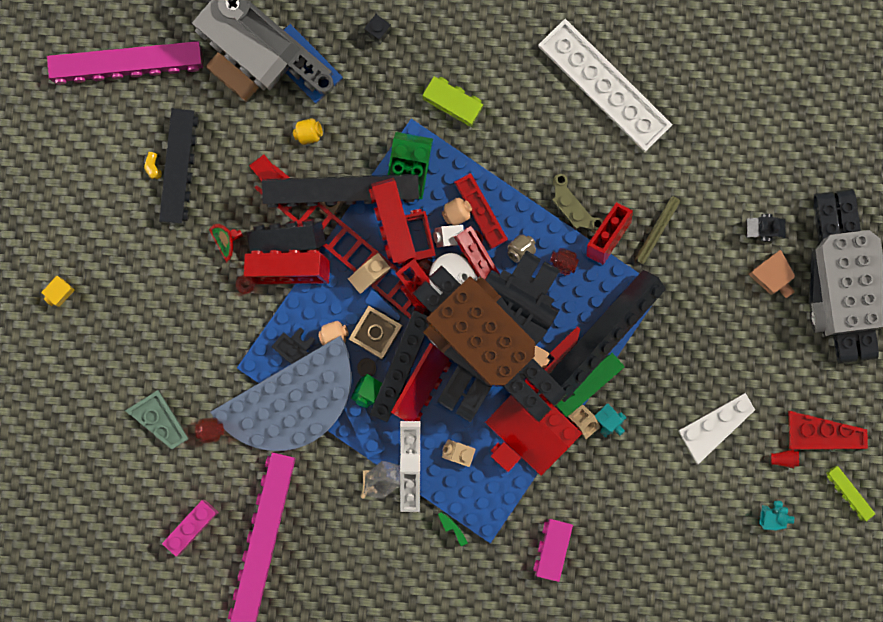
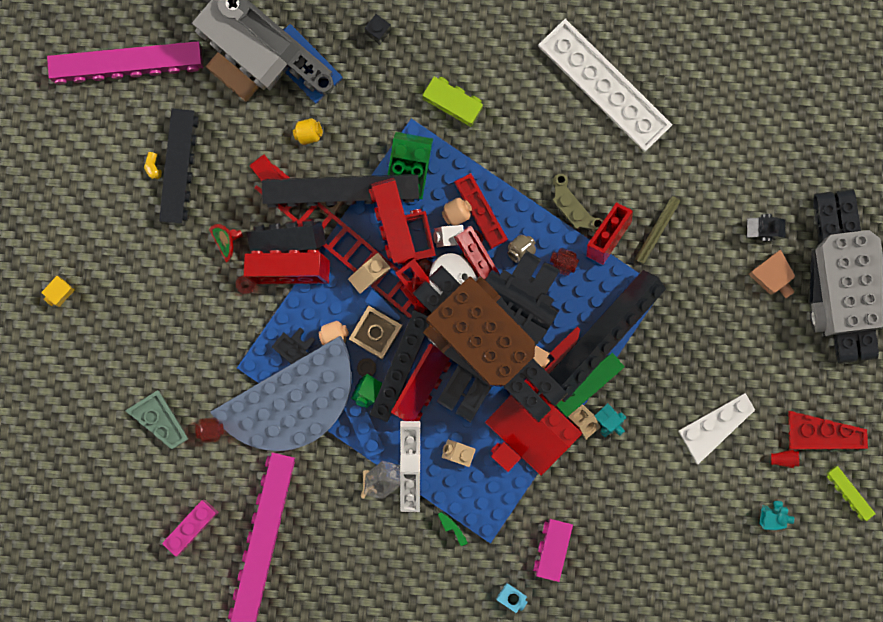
(503, 598): none -> medium azure brick

